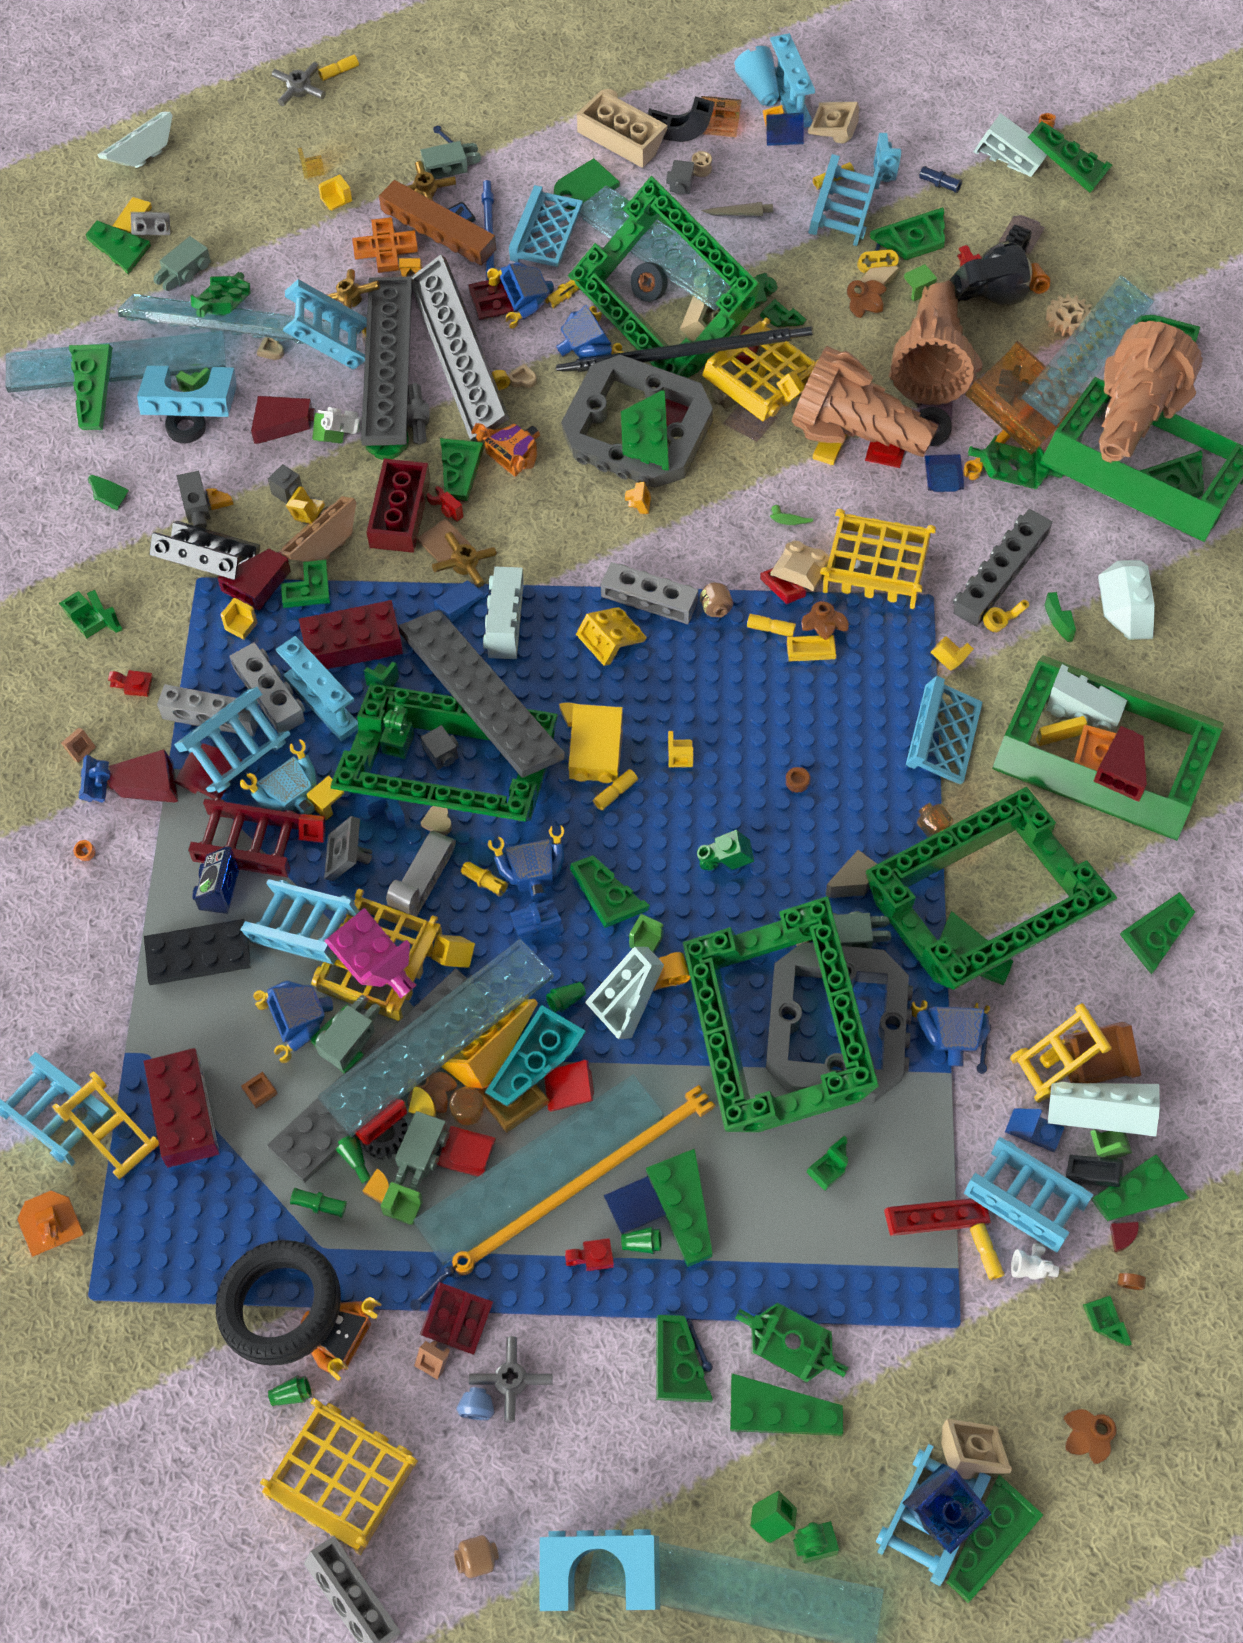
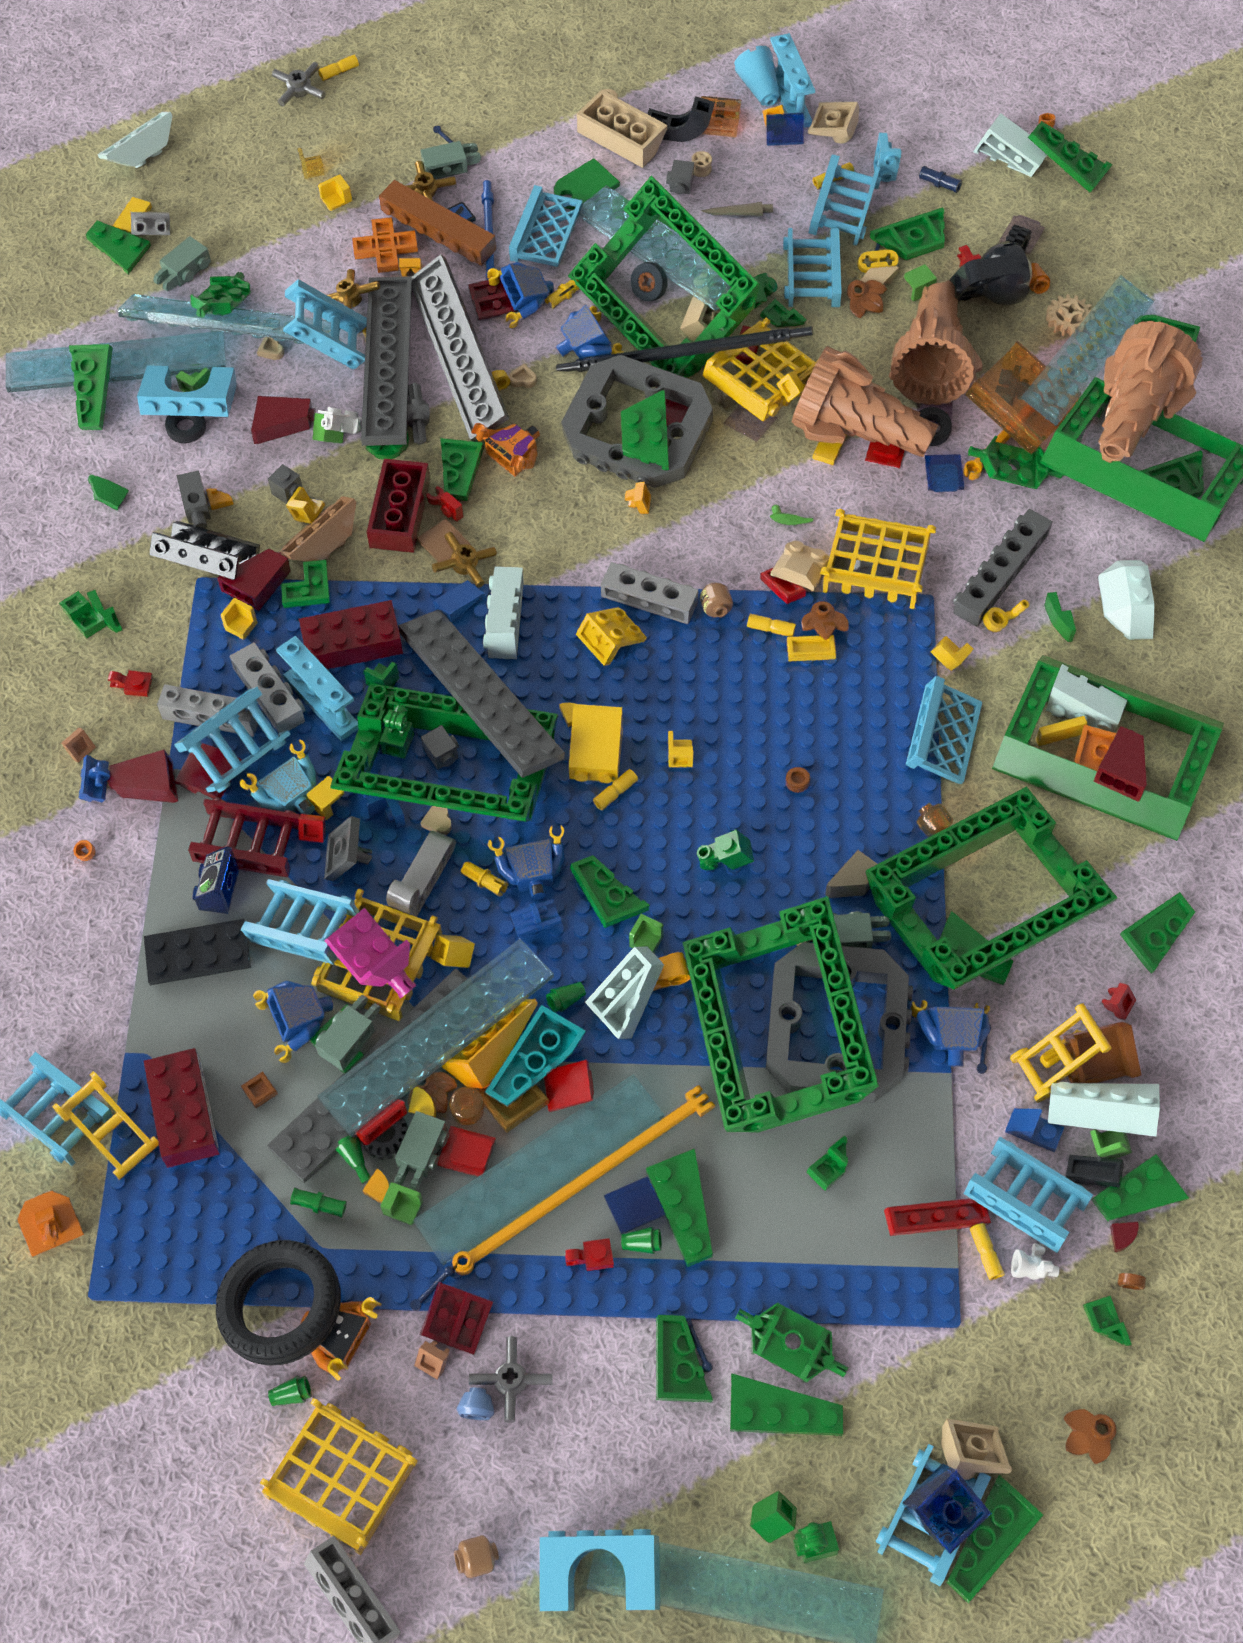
(831, 260): none -> medium azure fence
(1121, 1001): none -> red tile

